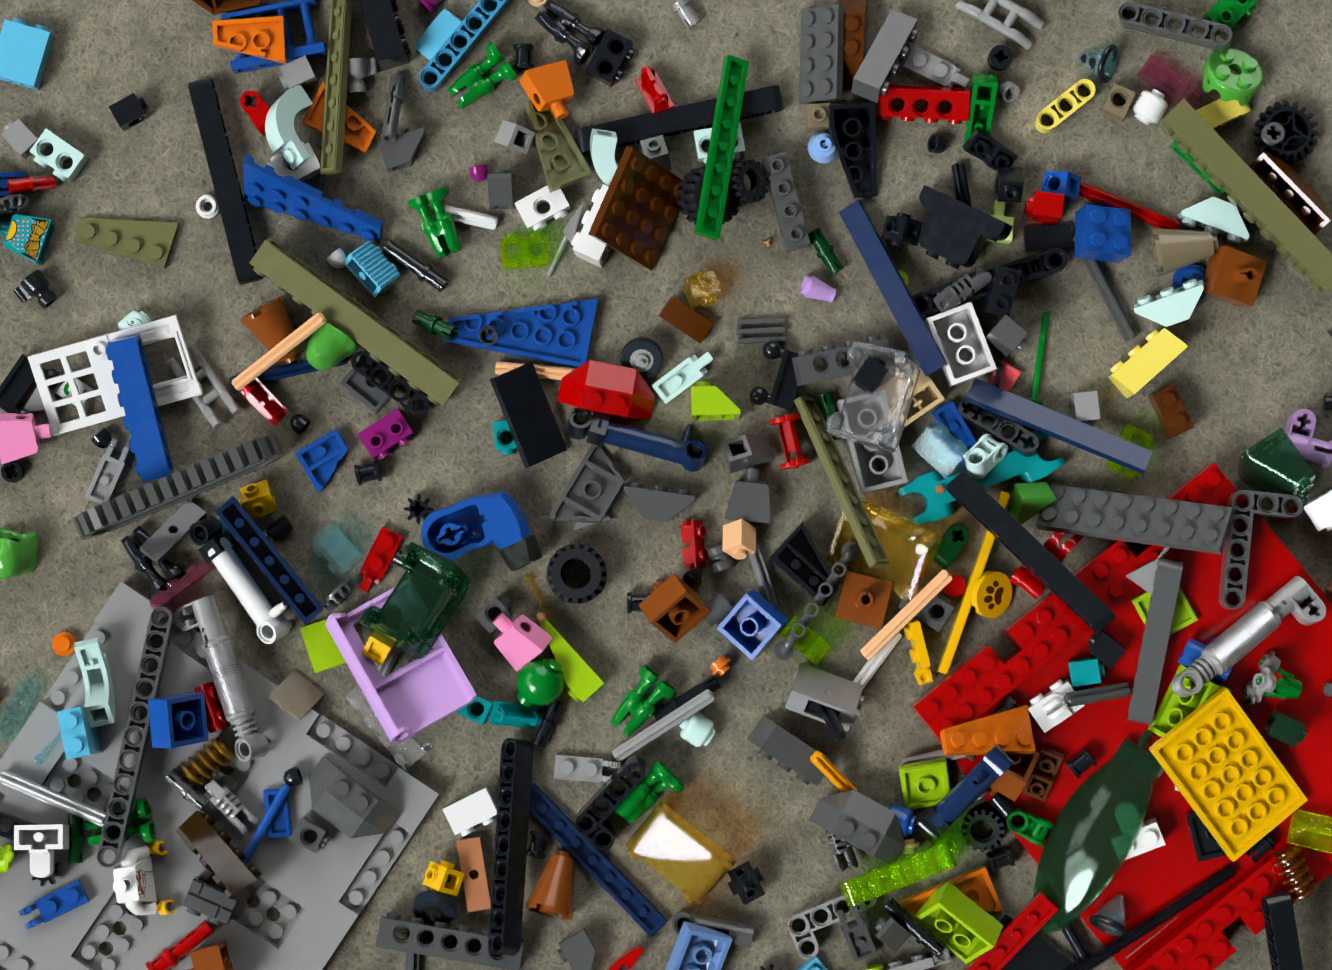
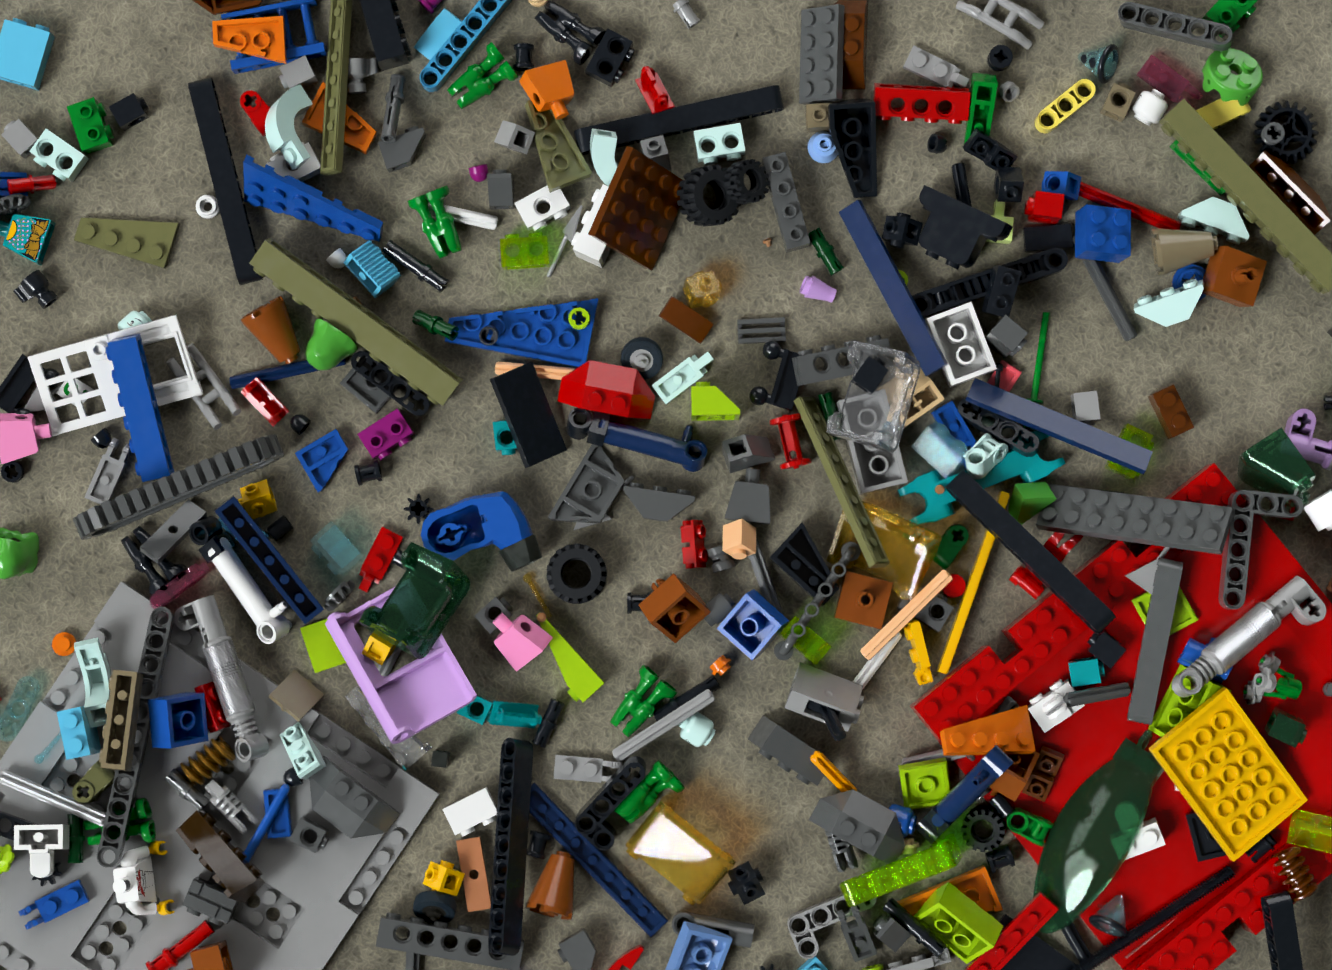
(90, 125): none -> green brick
(97, 780): none -> olive piece
(121, 720): none -> dark tan brick
(279, 351): light nougat axle -> none
(302, 751): none -> light aqua slope
(440, 758): none -> pearl dark grey piece
(540, 682): green brick -> none
(584, 313): none -> lime bush
(689, 581): black hinge -> none
(721, 147): green plate -> none
(884, 56): brick -> none
(962, 289): dark grey hinge -> none
(991, 594): yellow tile -> none
(1081, 762): black bush -> none
(1146, 361): light yellow slope -> none

